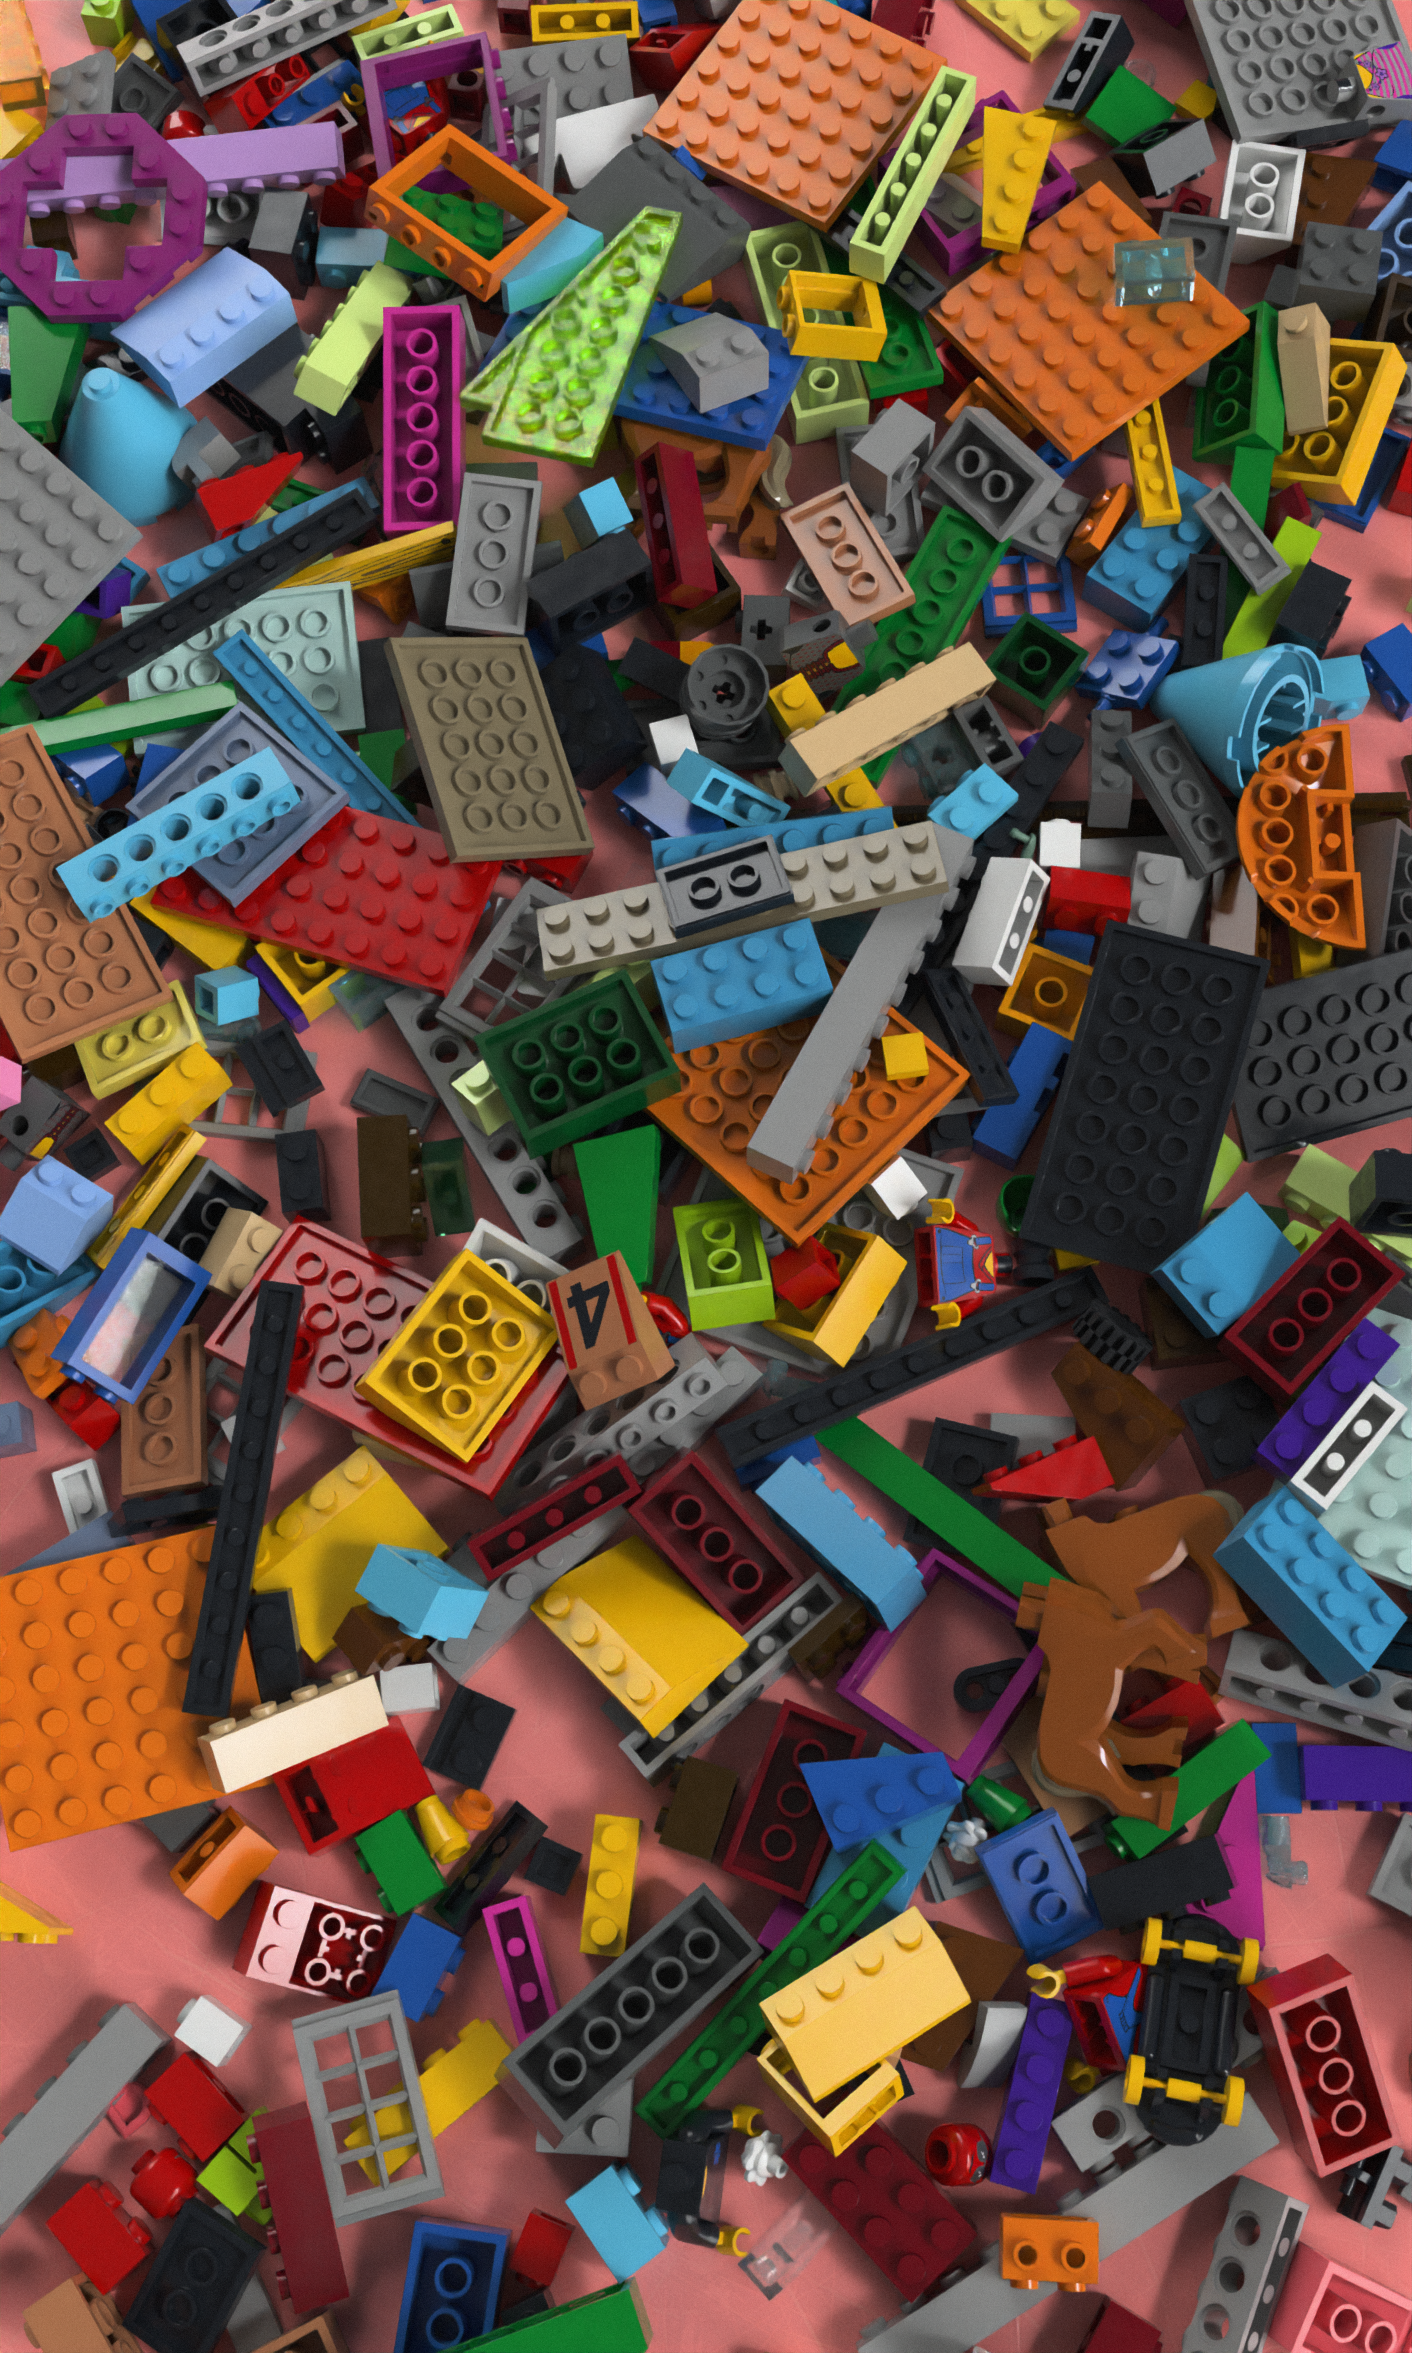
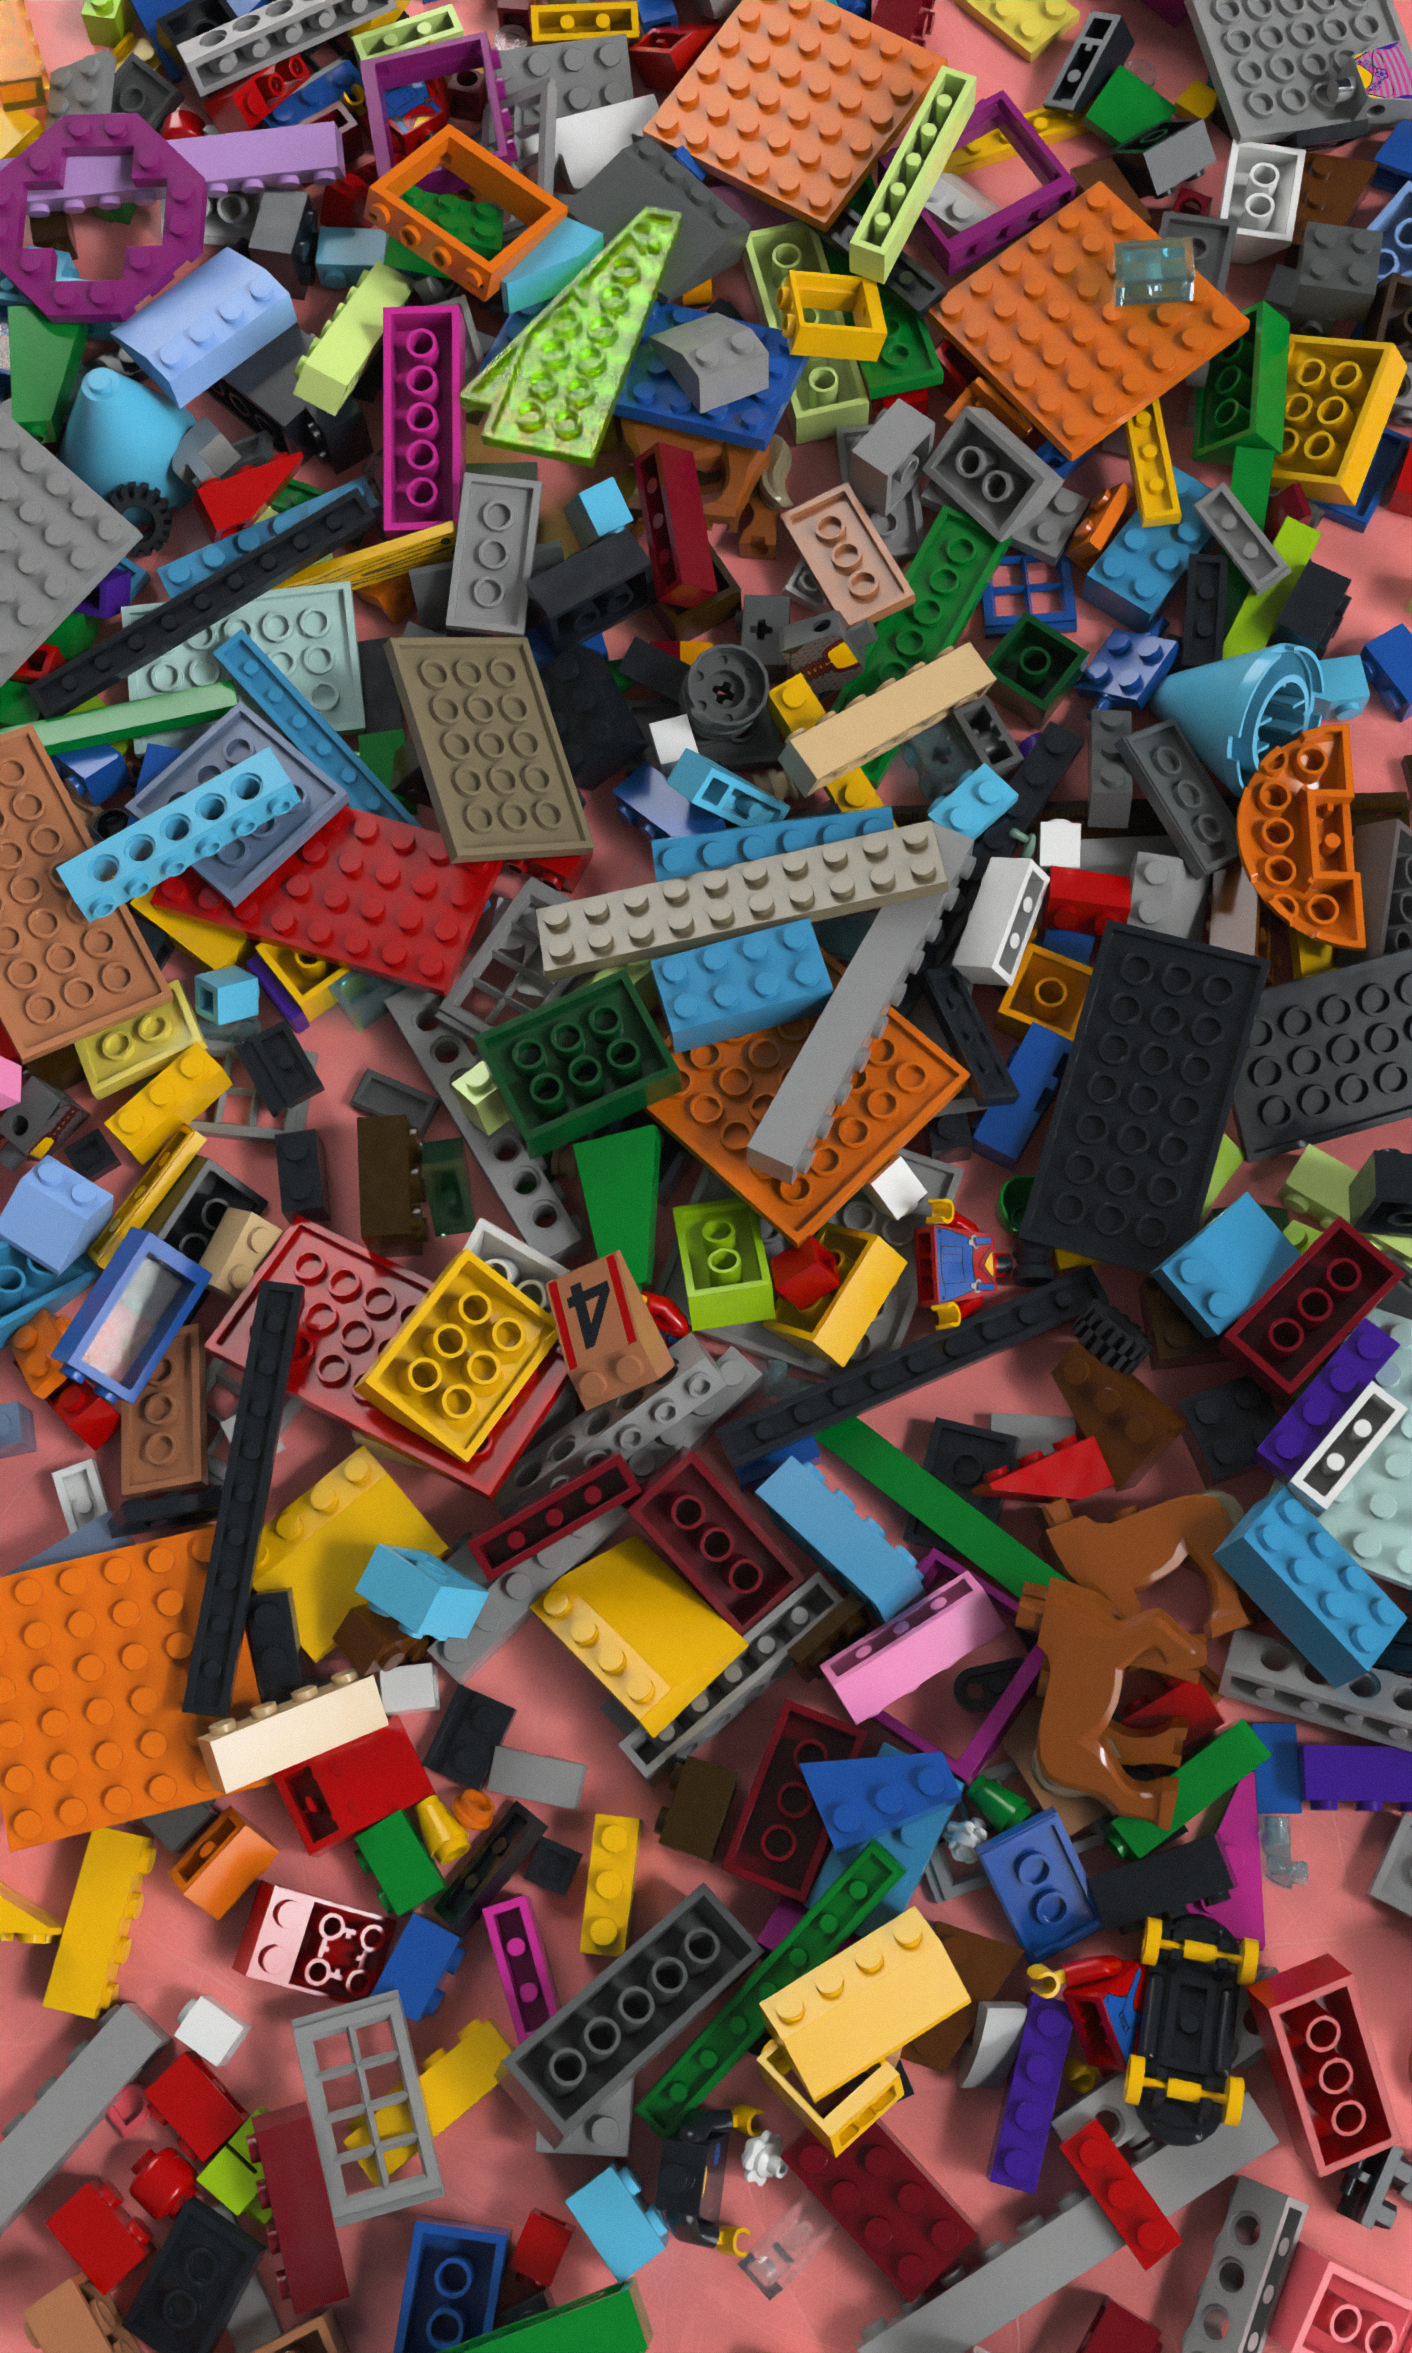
(99, 1923): none -> yellow brick
(155, 505): none -> black tyre
(510, 38): none -> clear tile
(537, 1777): none -> light grey slope
(724, 886): tile -> none
(904, 1056): yellow tile -> none
(912, 1647): none -> bright pink brick
(958, 2154): red head -> none
(1012, 170): yellow wing -> none
(1048, 2250): orange brick -> none
(1120, 2193): none -> red plate
(1304, 367): tan slope -> none

